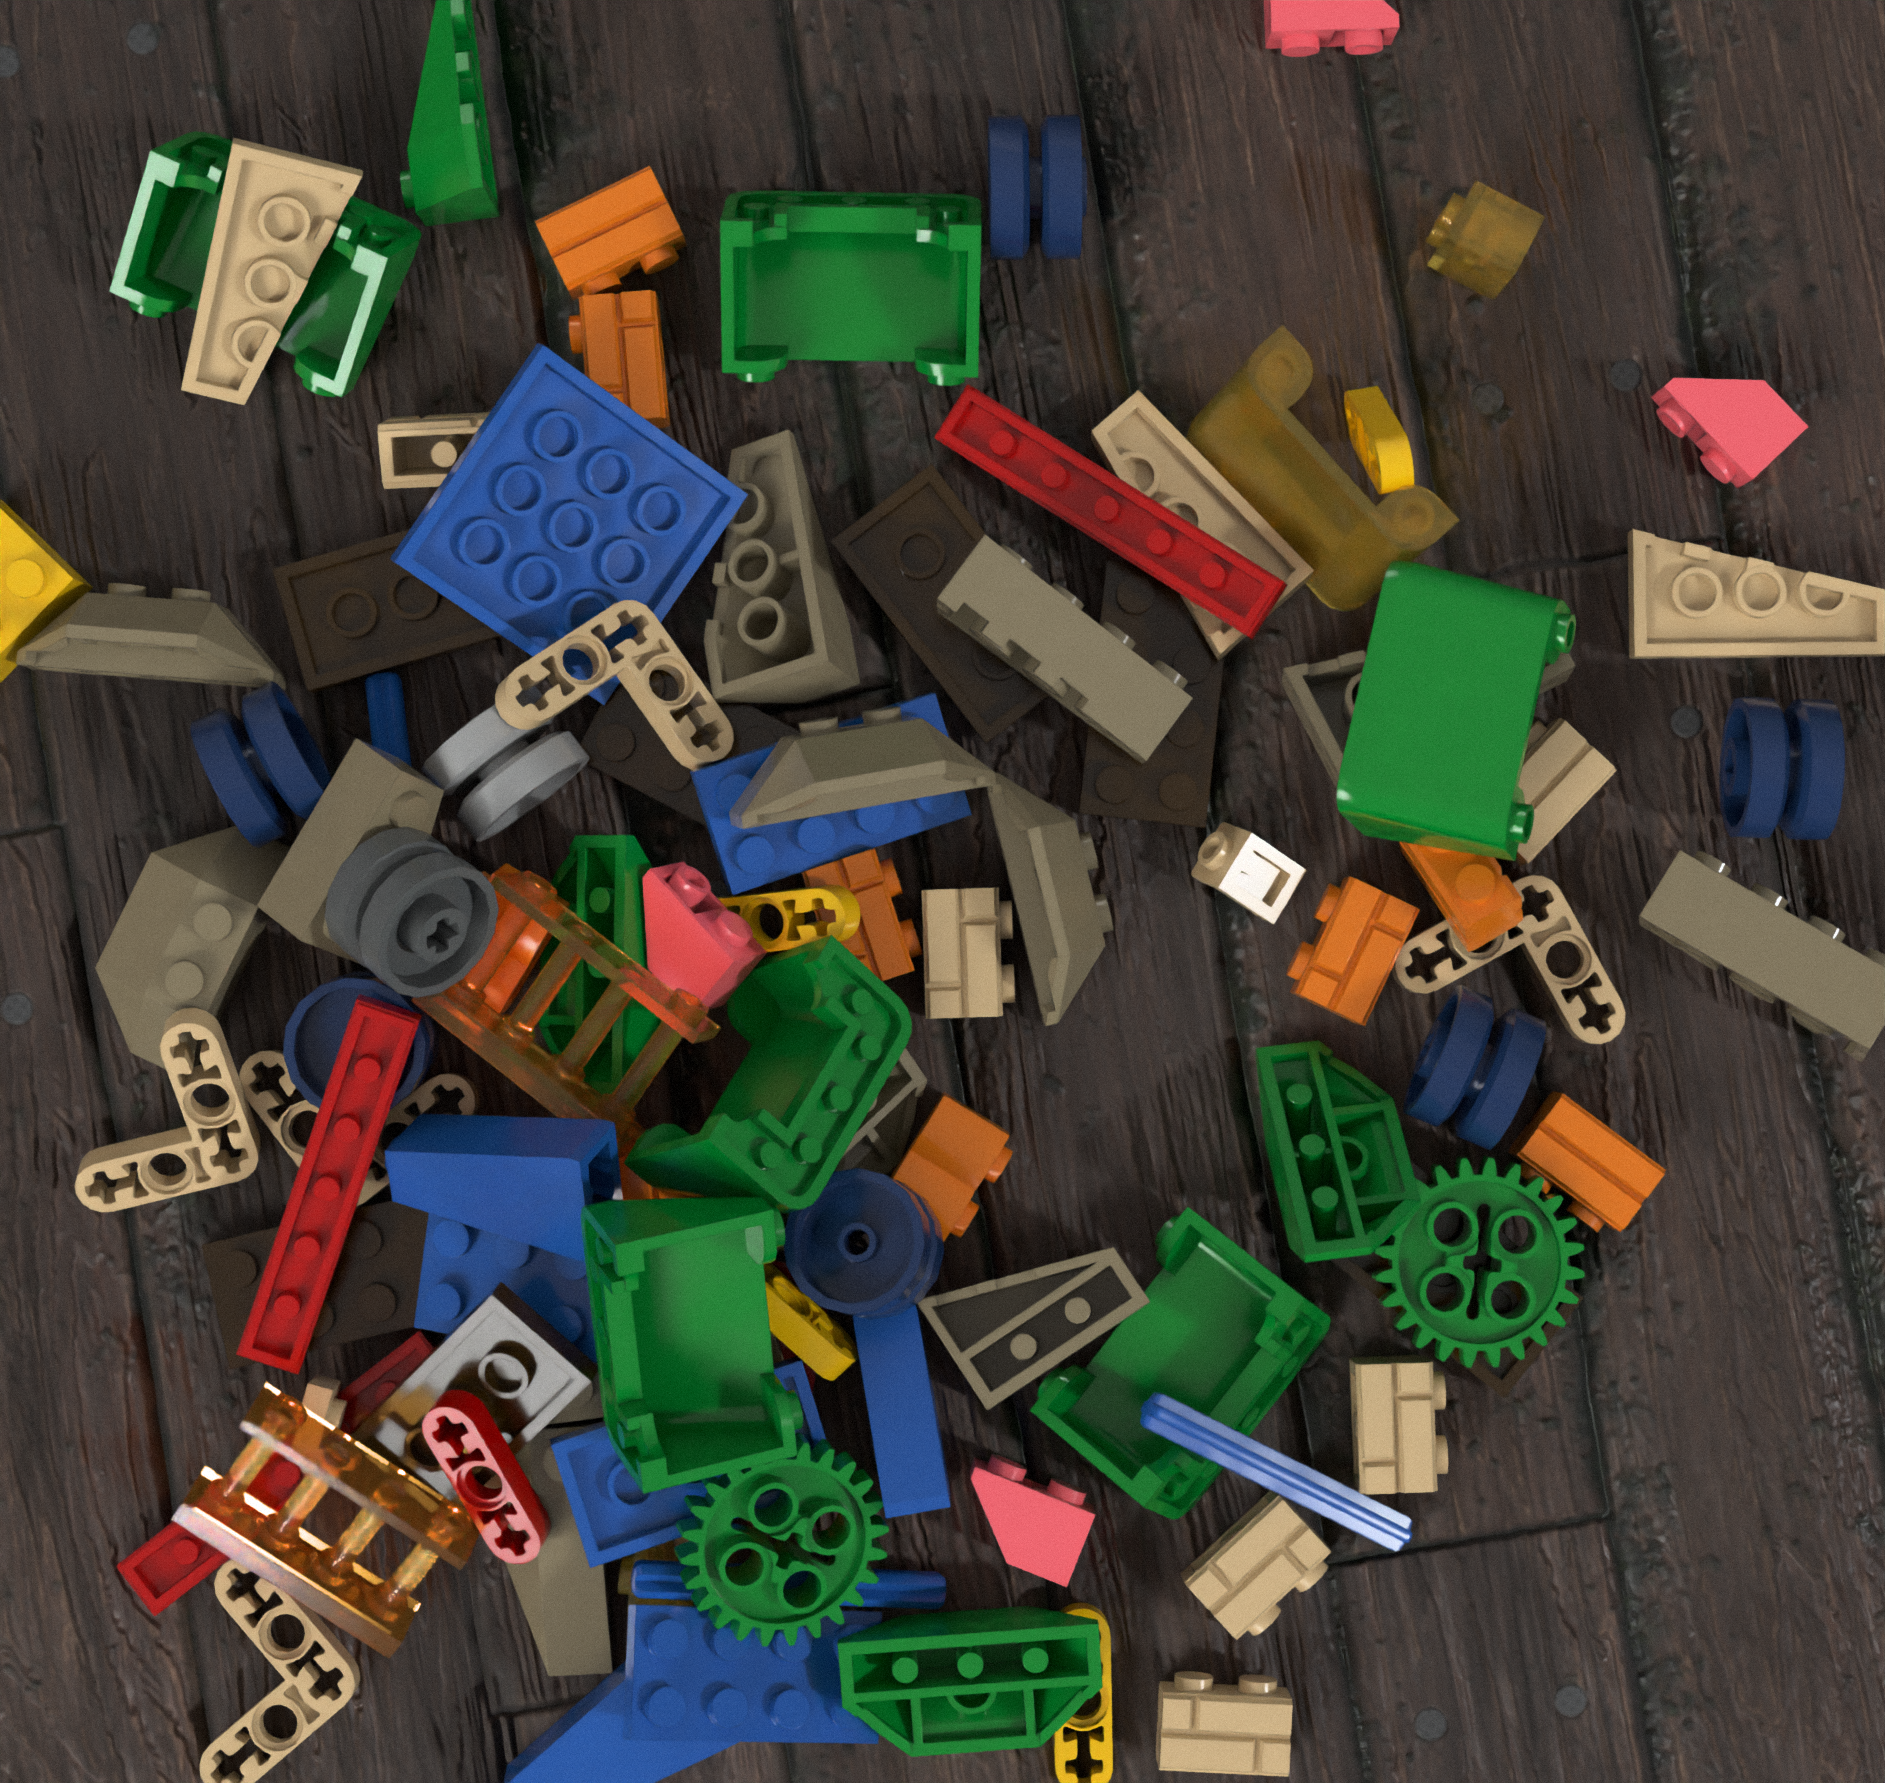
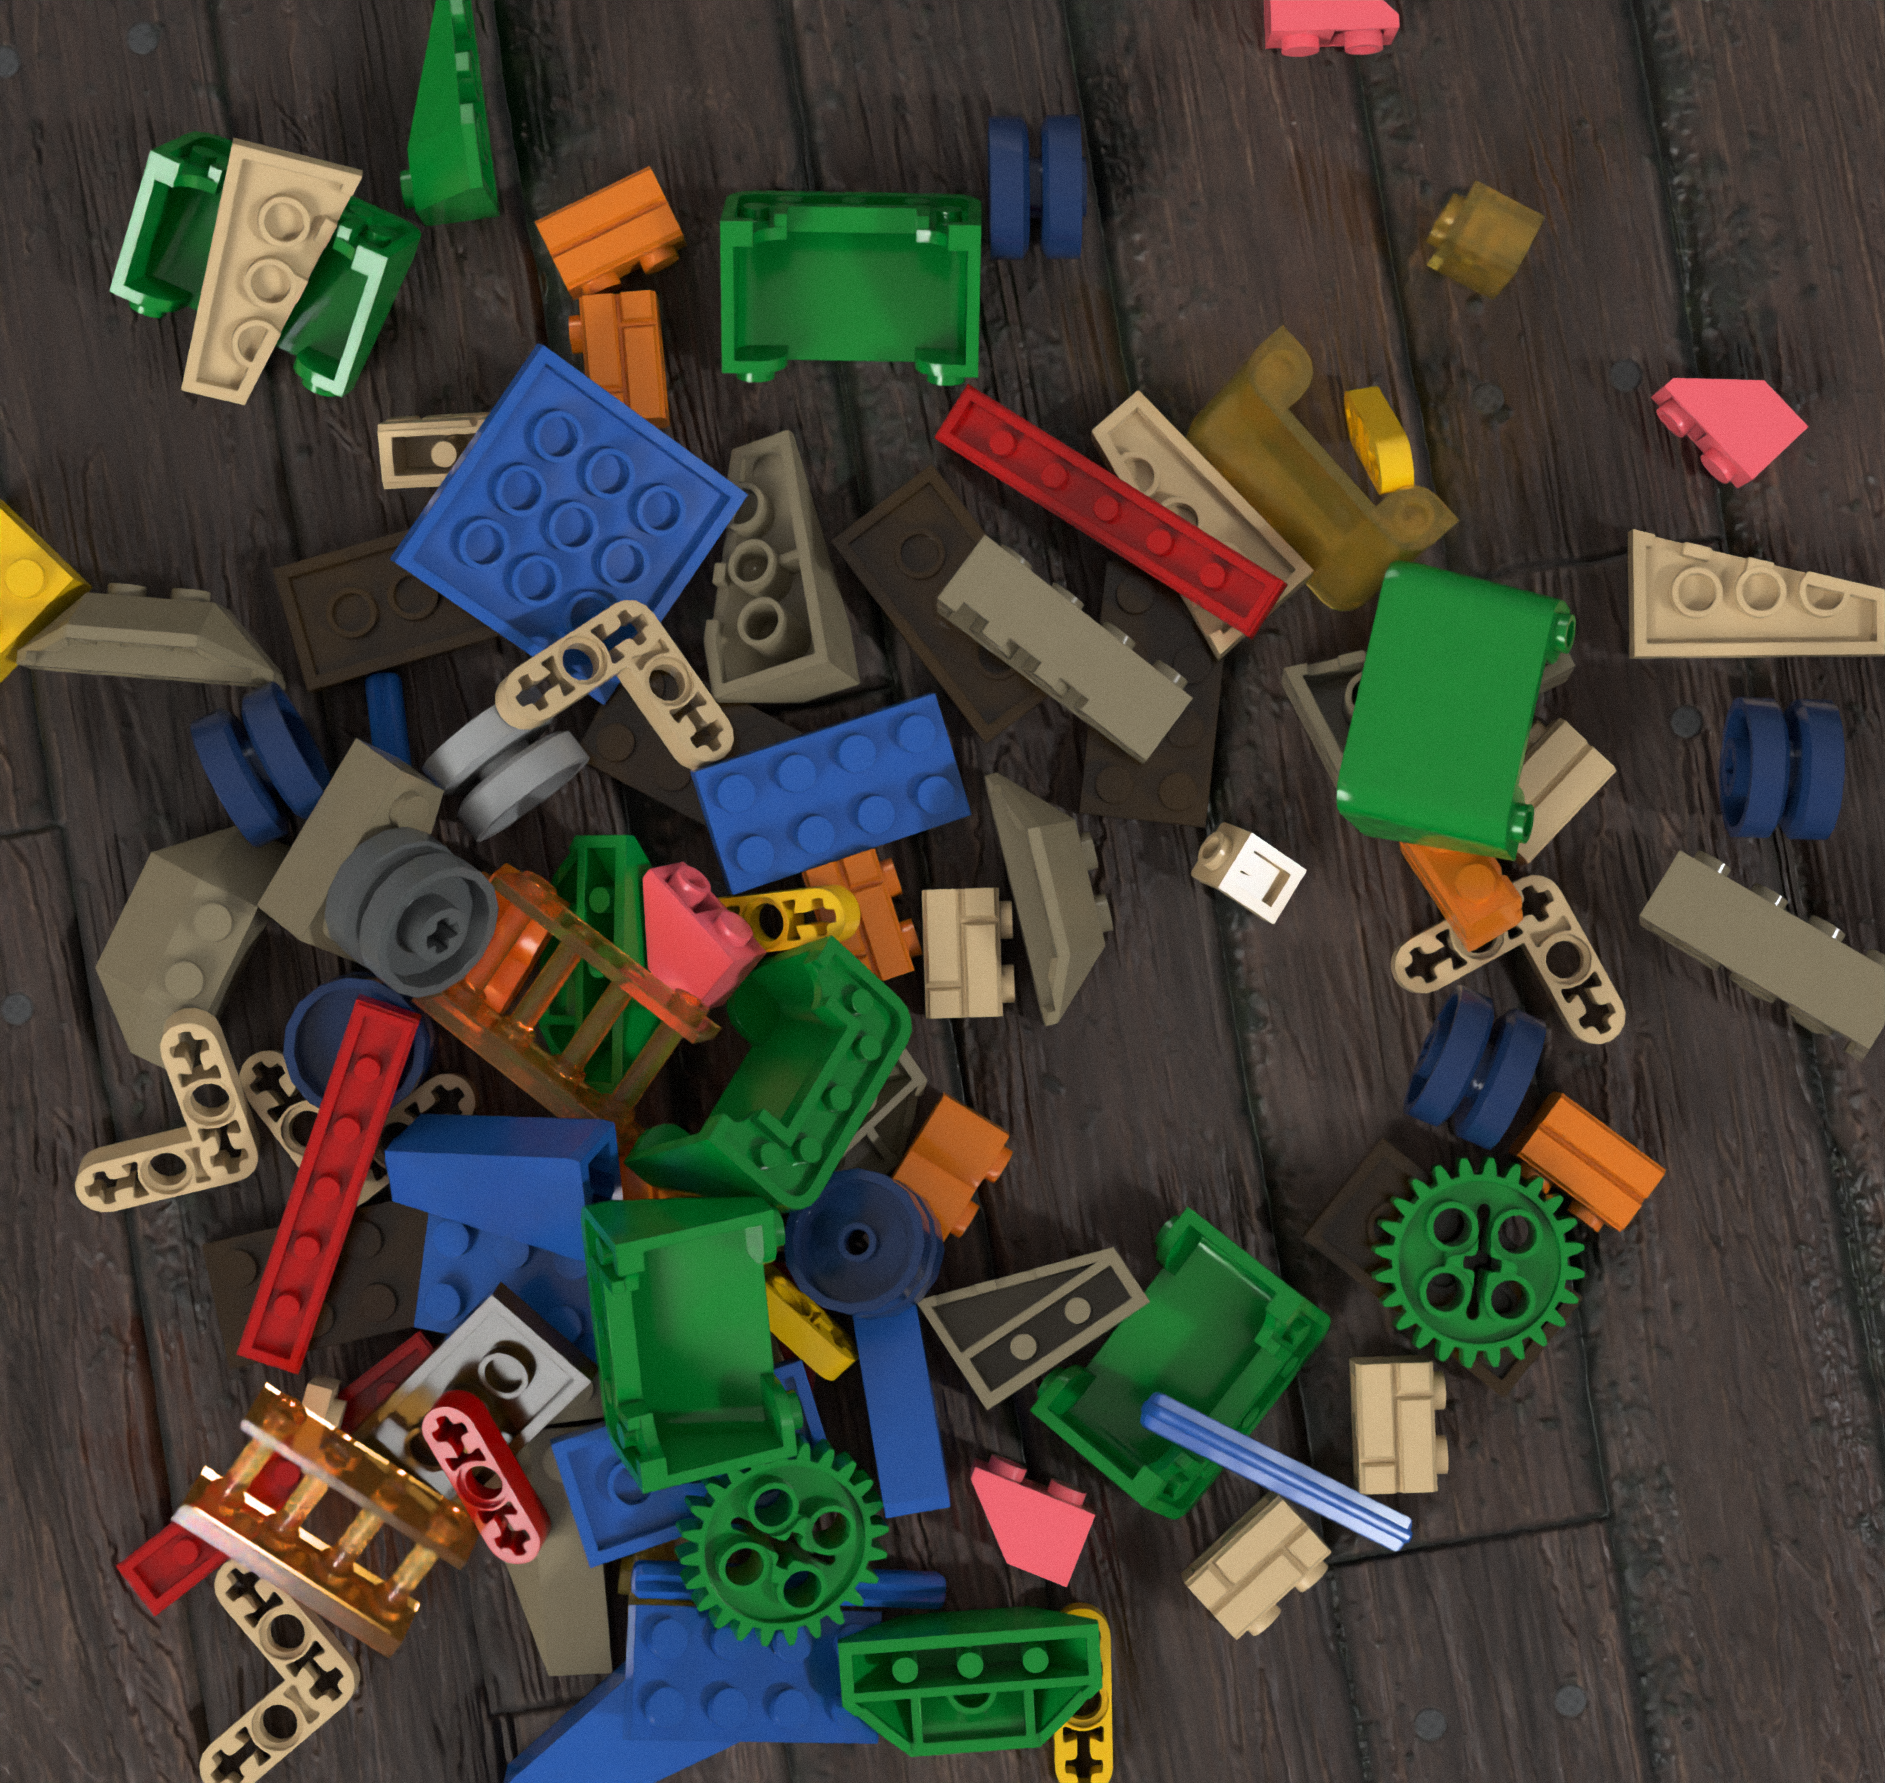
(856, 768): dark tan wedge -> none
(1224, 1725): tan brick -> none
(1332, 1152): green wedge -> none
(1352, 949): orange brick -> none

